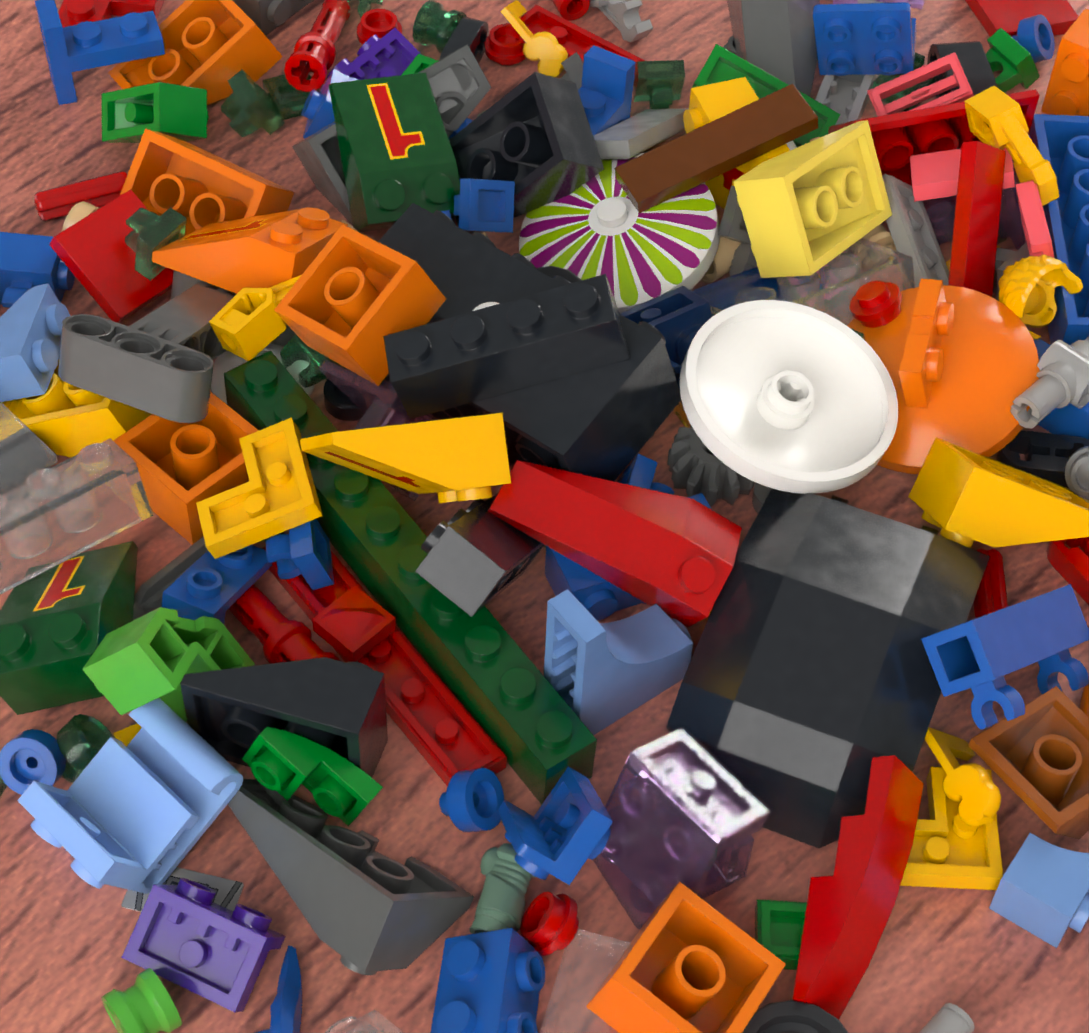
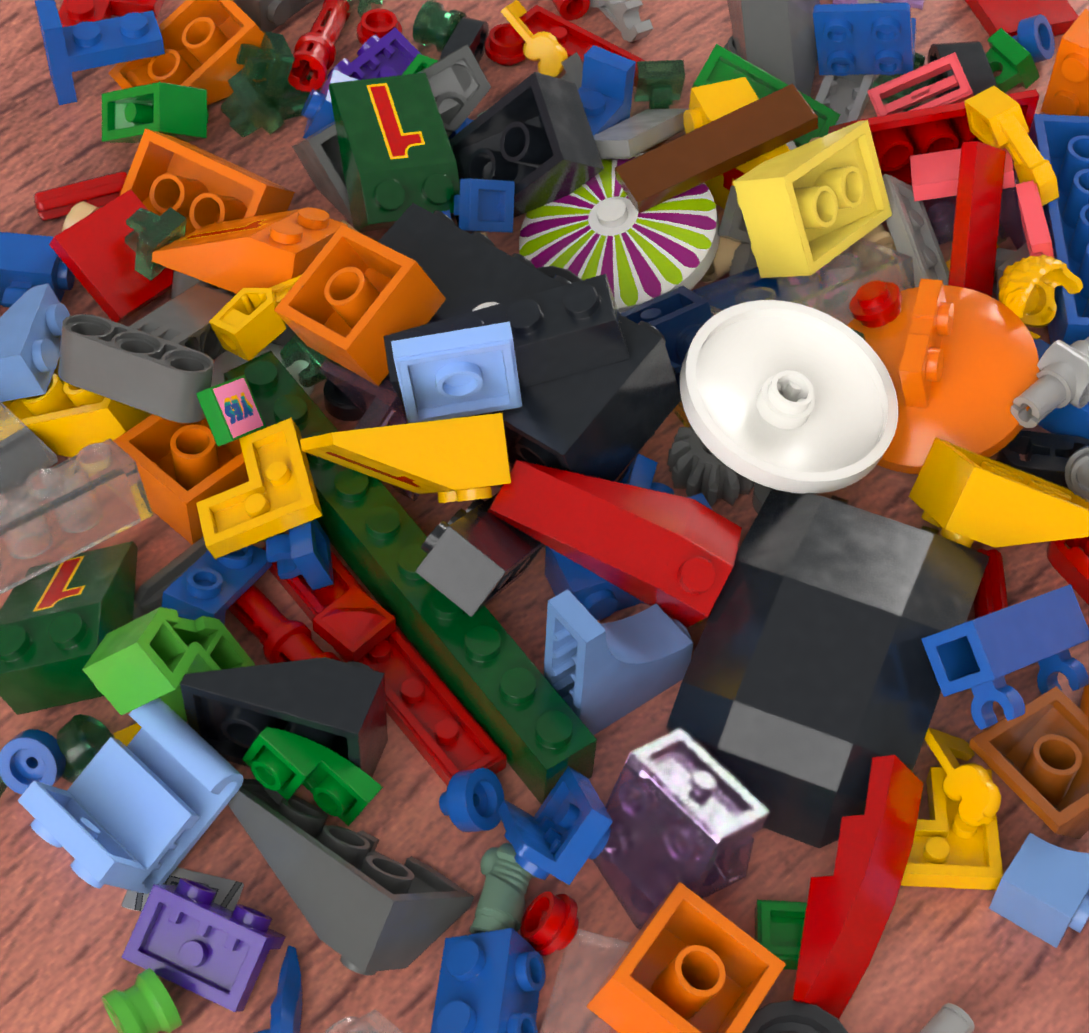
(230, 410): none -> tile
(268, 64): none -> clear green tile
(458, 373): none -> light blue tile

